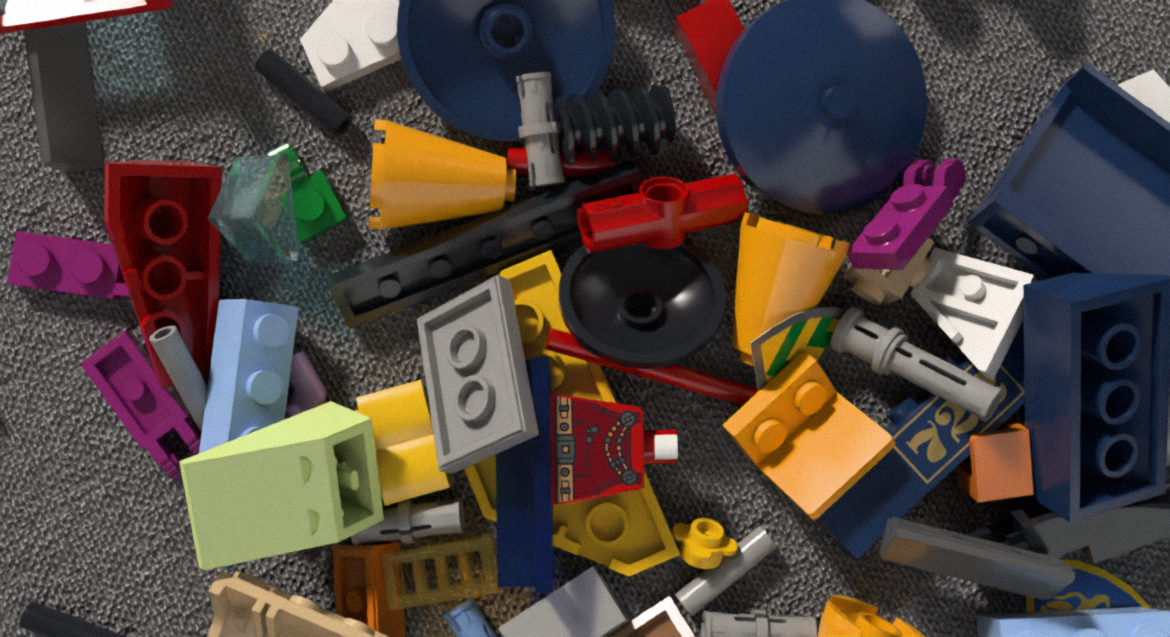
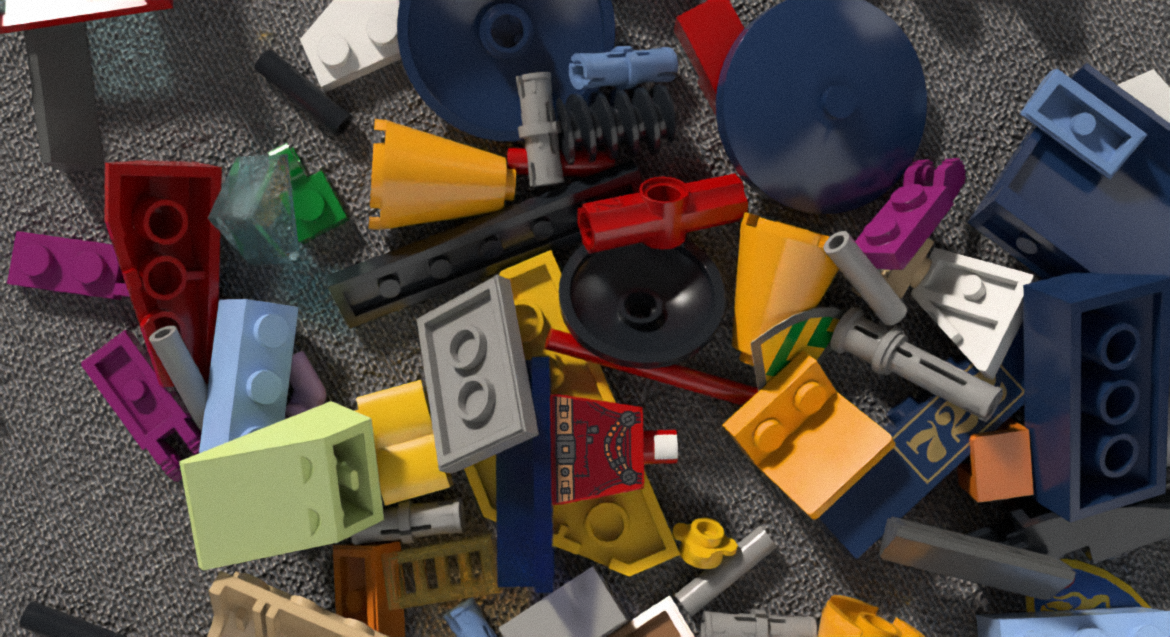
(622, 67): none -> medium blue pin
(865, 278): none -> light grey piece
(1082, 123): none -> medium blue slope

